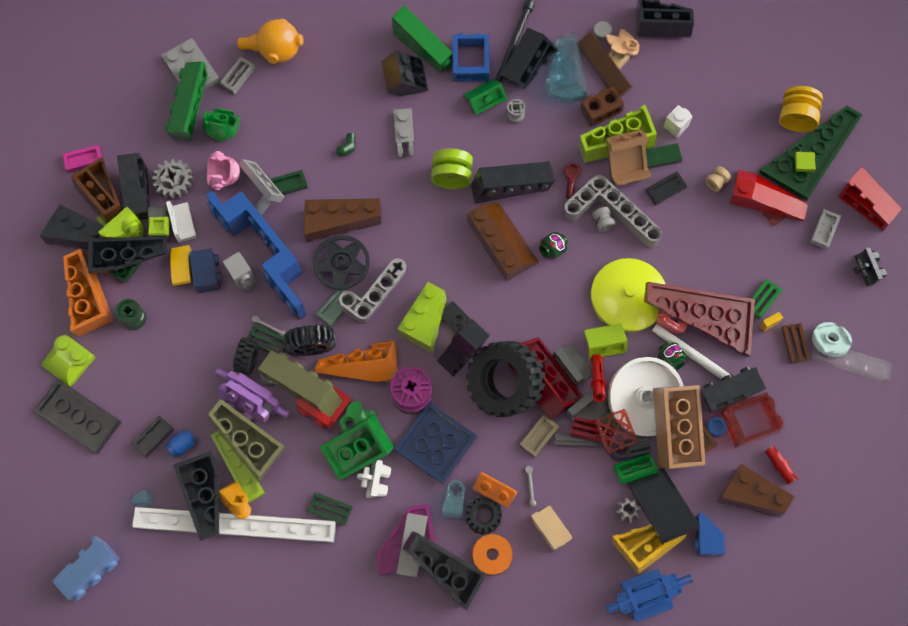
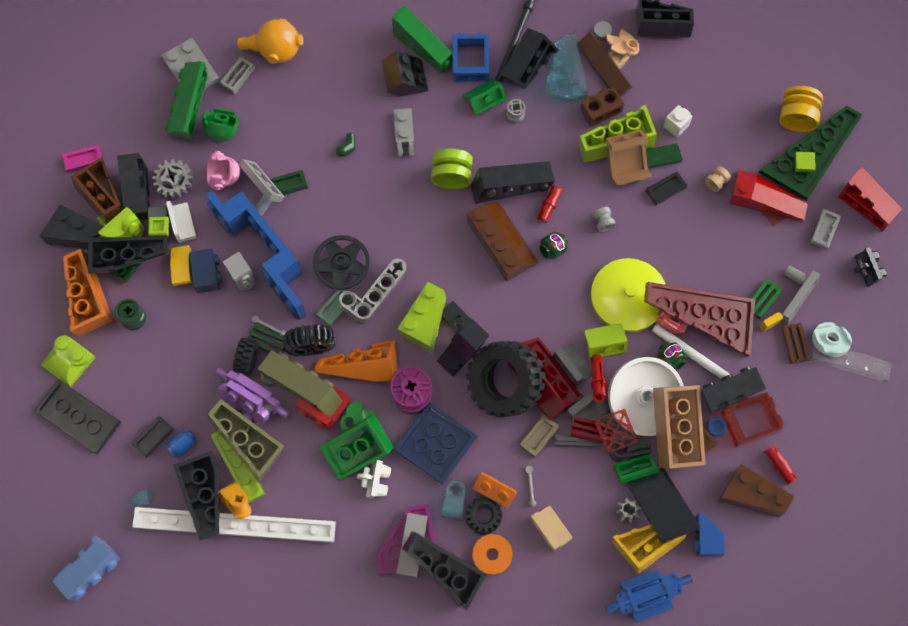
(314, 503): dark green tile -> none
(337, 216): reddish brown wedge -> none
(549, 204): none -> red pin
(571, 172): dark red plate -> none
(622, 202): light grey beam -> none
(808, 284): none -> light grey piece

